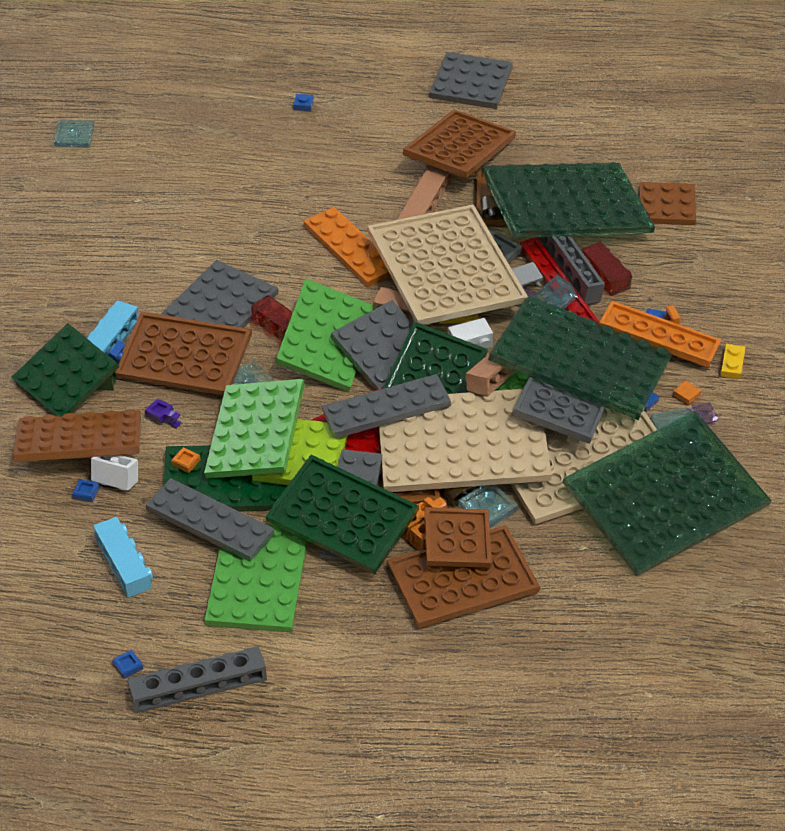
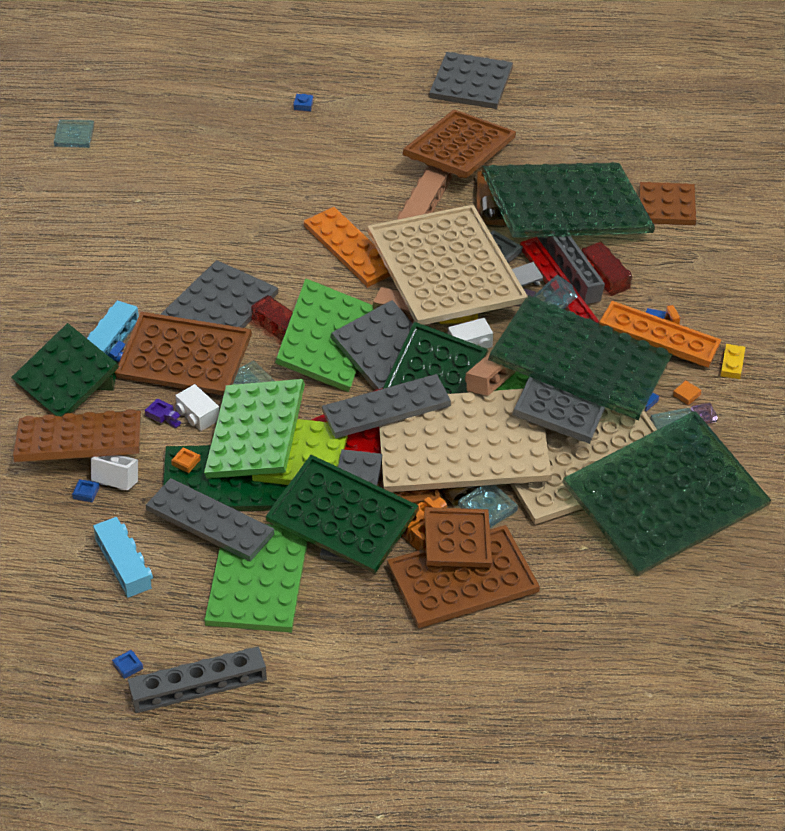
(197, 407): none -> white brick

